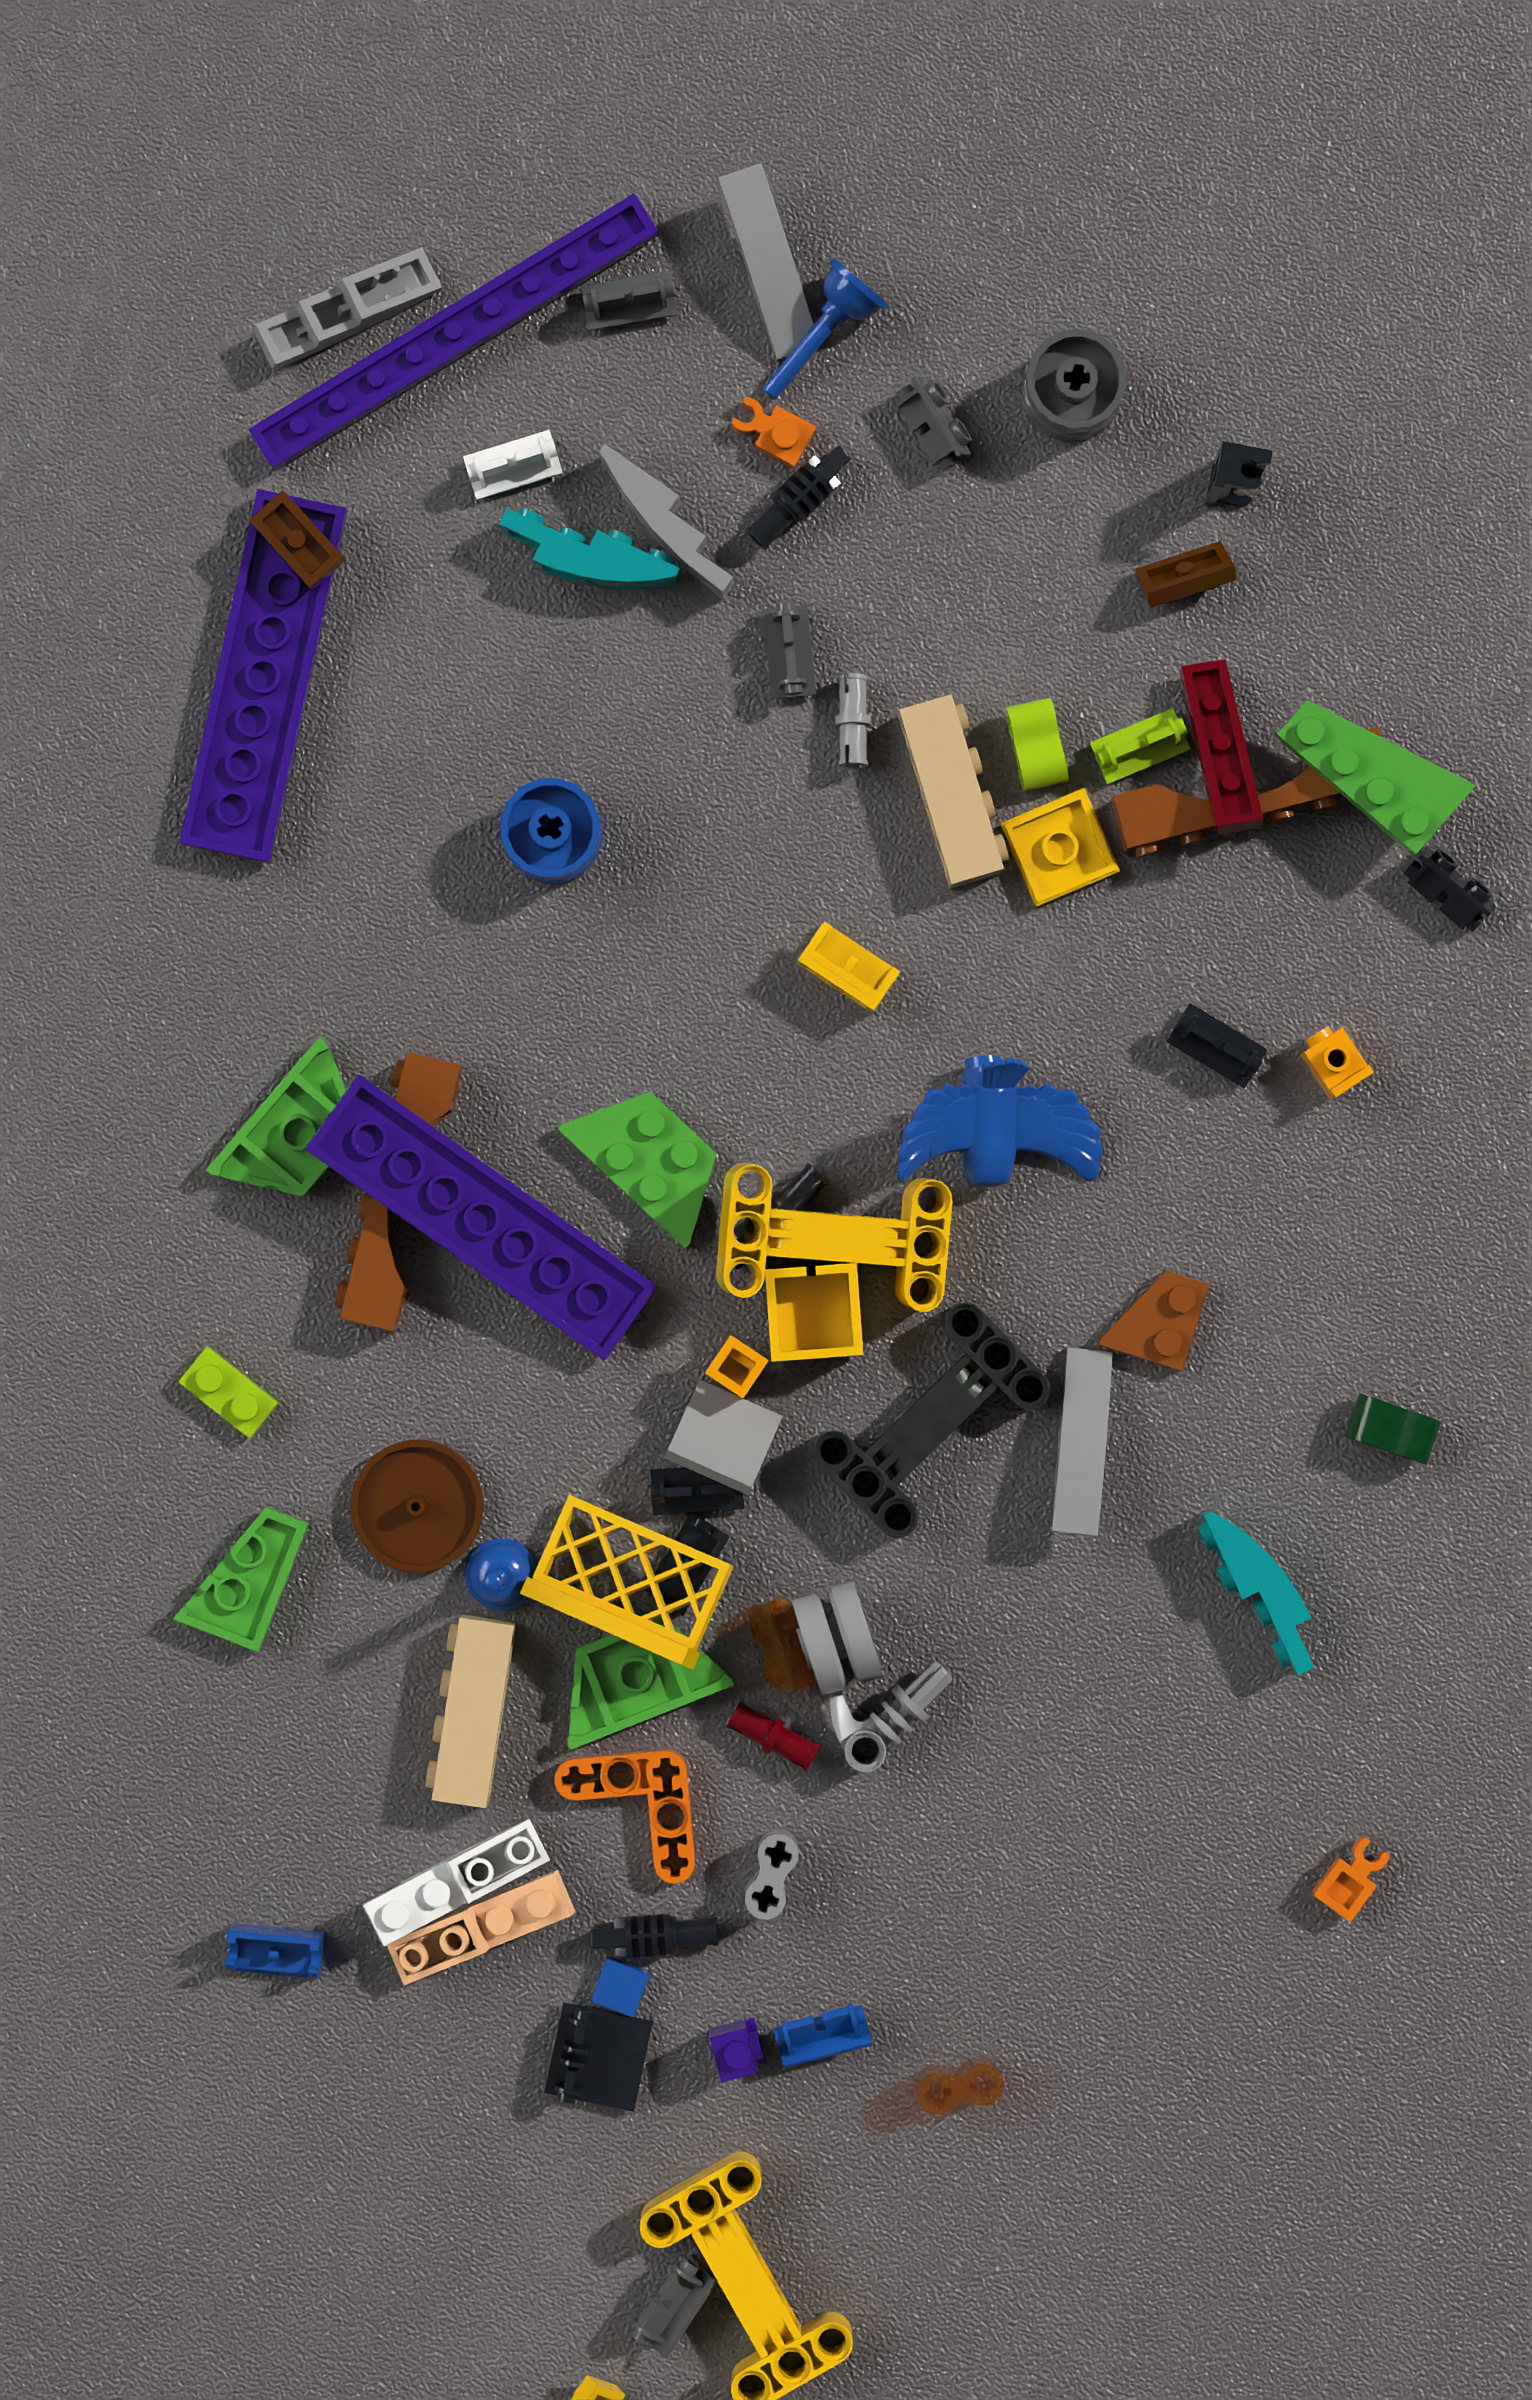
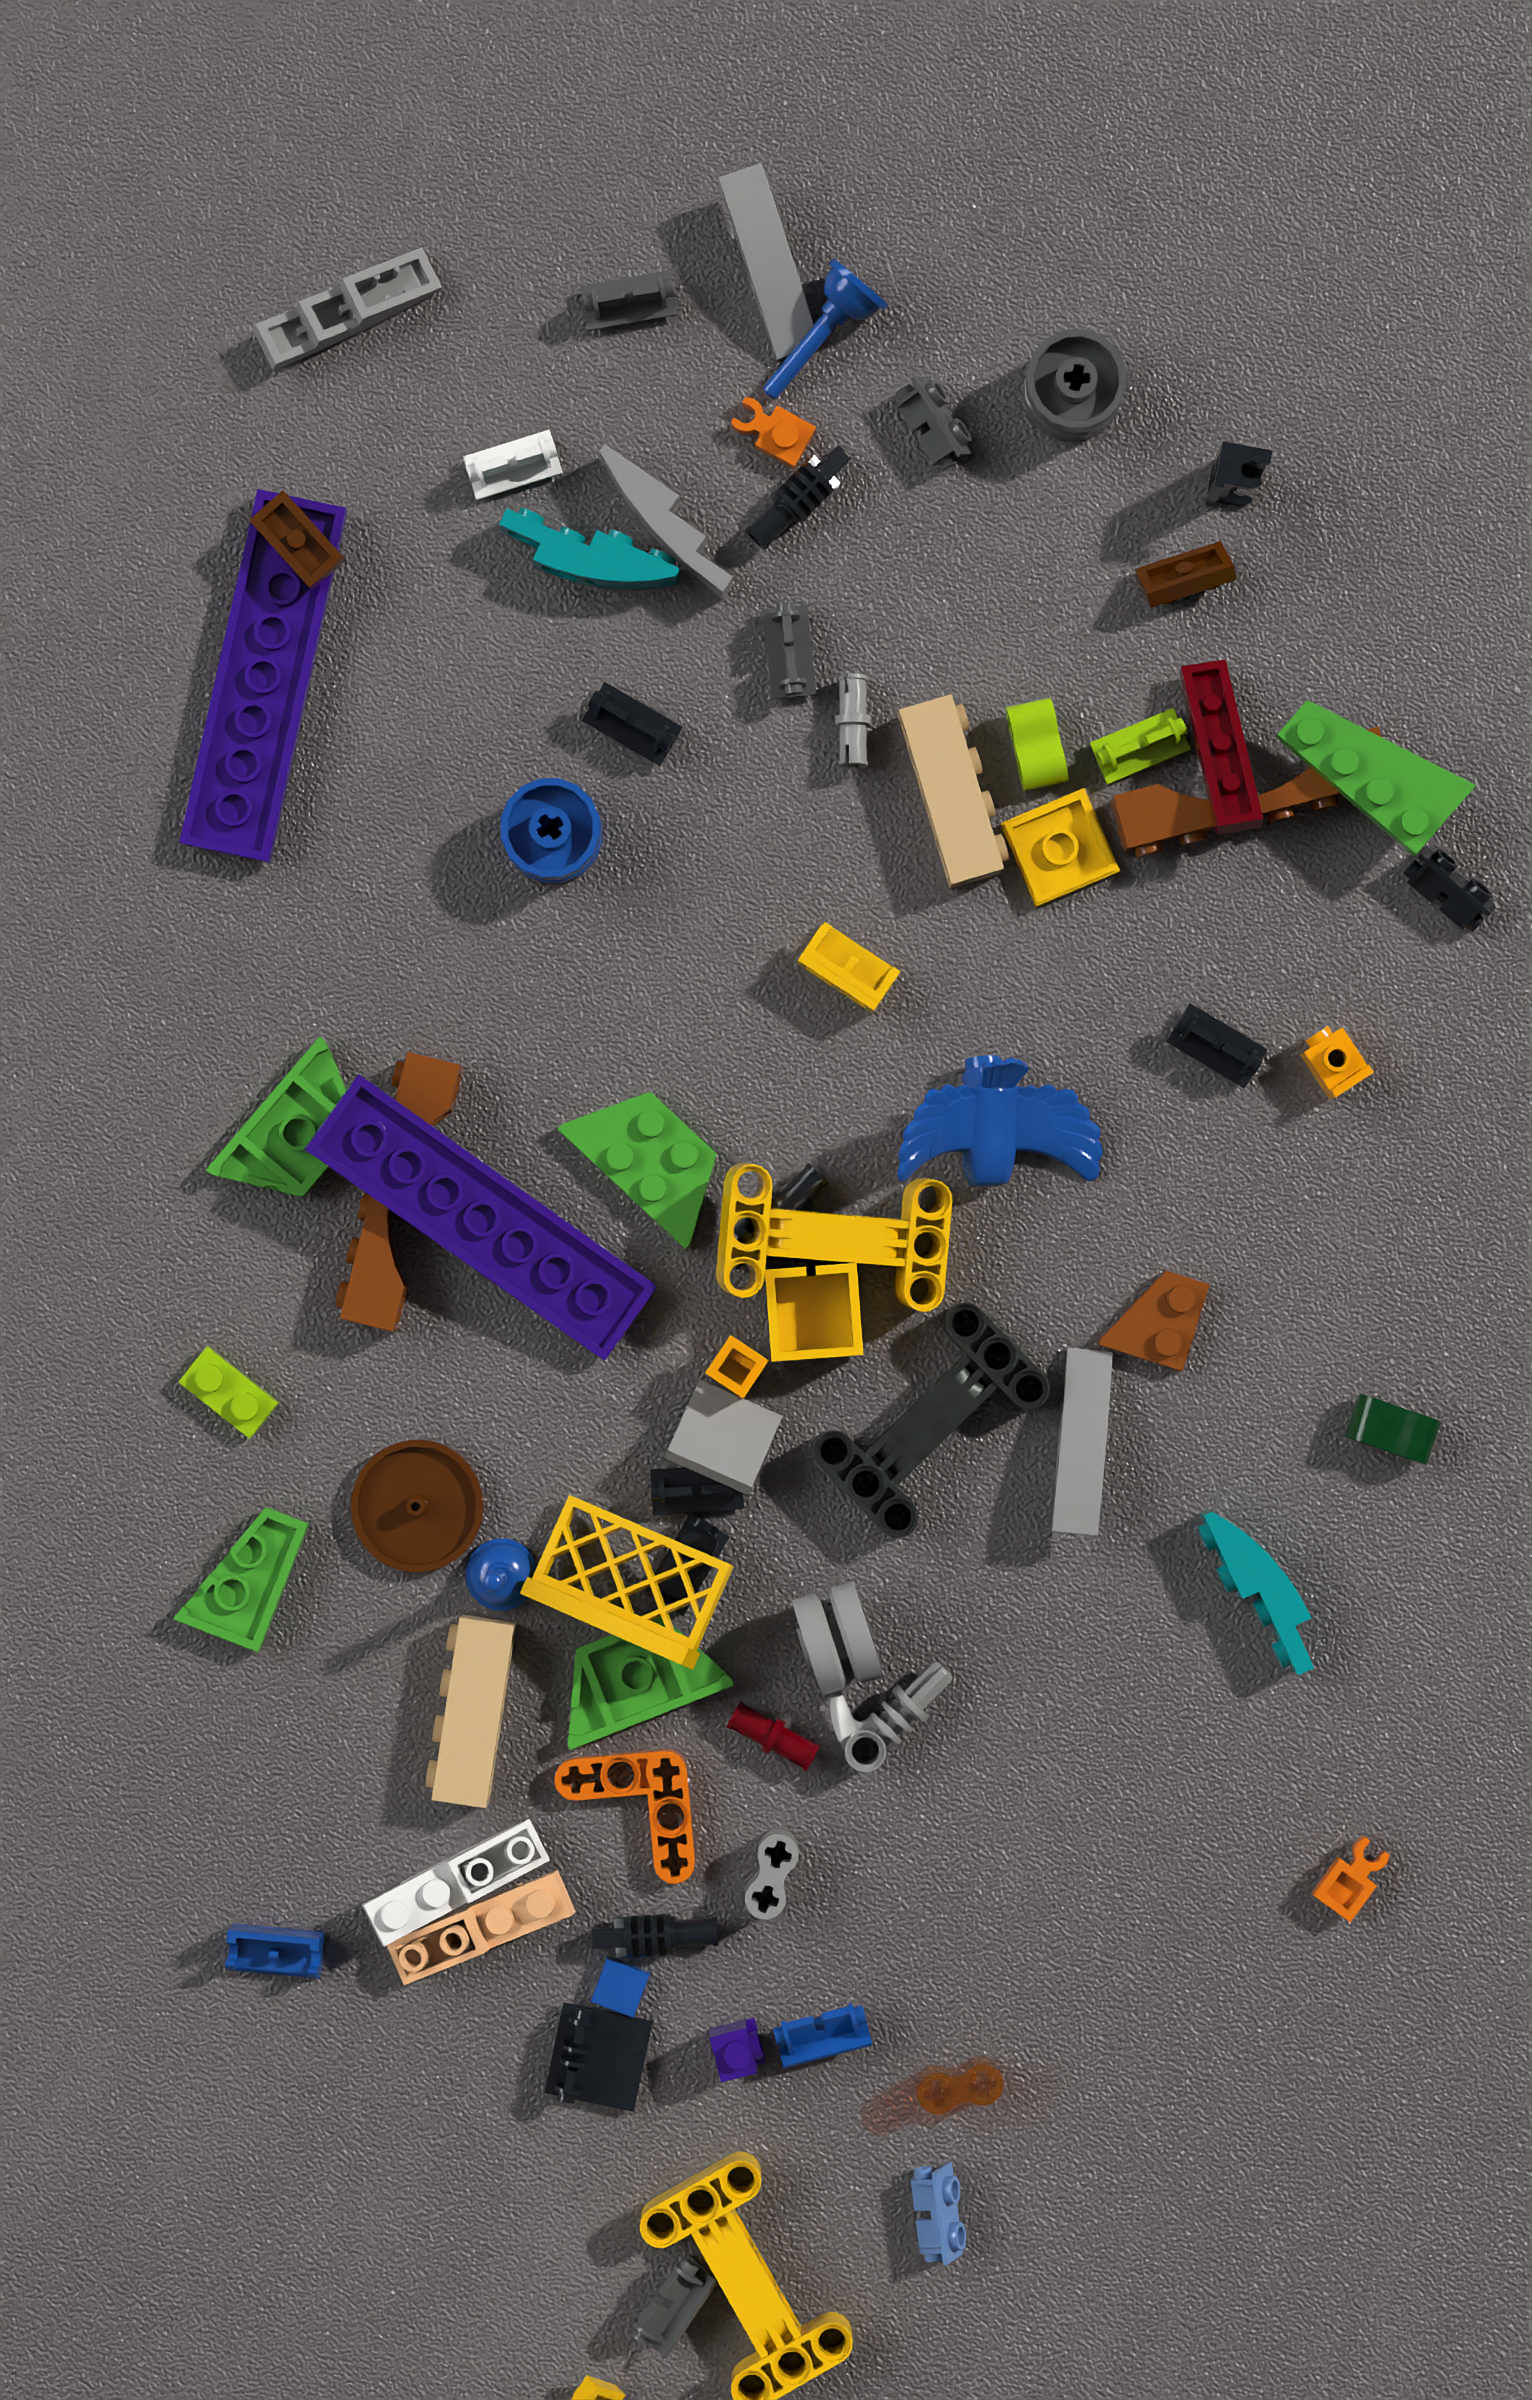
(454, 332): dark purple plate -> none
(631, 723): none -> black hinge
(771, 1627): clear orange hinge -> none
(943, 2234): none -> medium blue hinge

